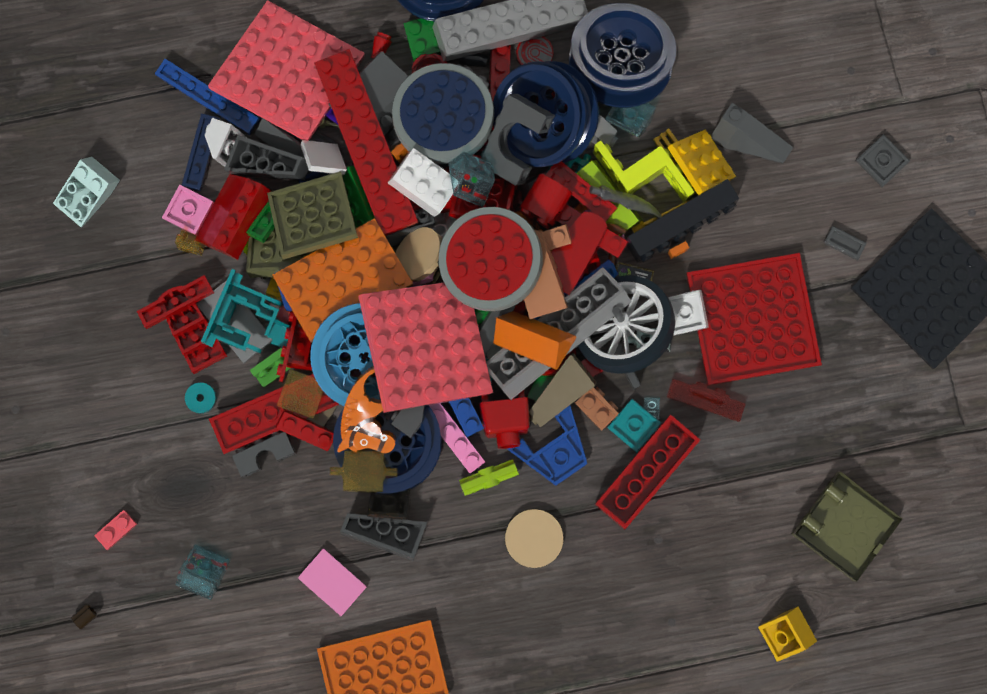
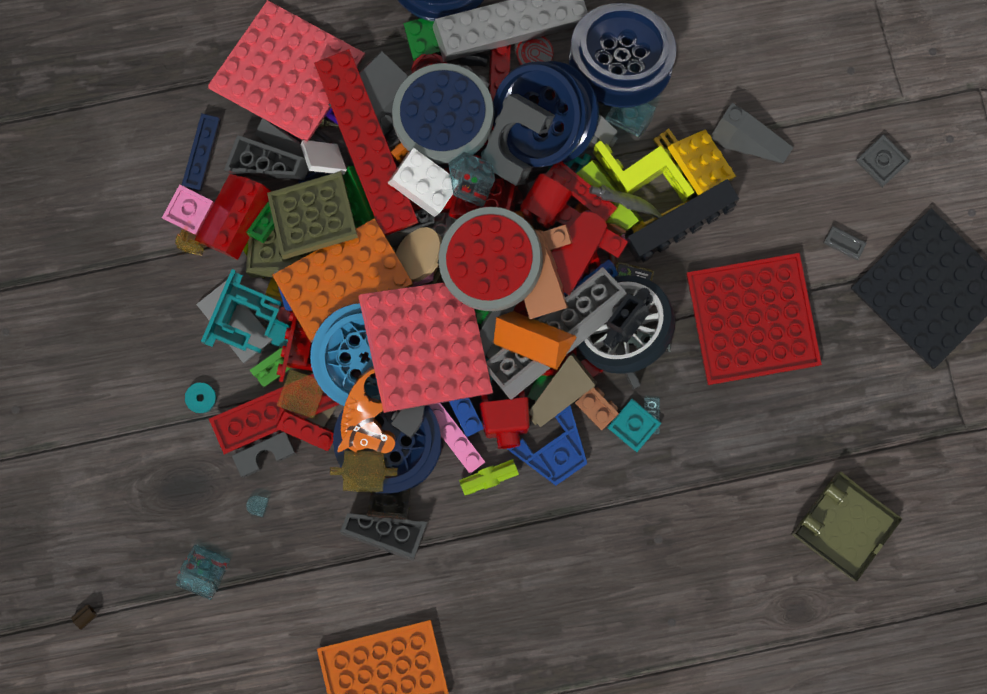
(85, 190): light aqua slope -> none
(115, 530): coral plate -> none
(186, 322): red slope -> none
(202, 94): blue plate -> none
(221, 139): white slope -> none
(257, 505): none -> clear light blue tile
(332, 582): bright pink tile -> none
(381, 43): red cone -> none
(534, 538): tan tile -> none
(628, 318): none -> black hinge
(647, 472): red brick -> none
(678, 250): orange tile -> none
(689, 312): white tile -> none
(706, 399): clear red bracket -> none
(787, 634): yellow slope -> none

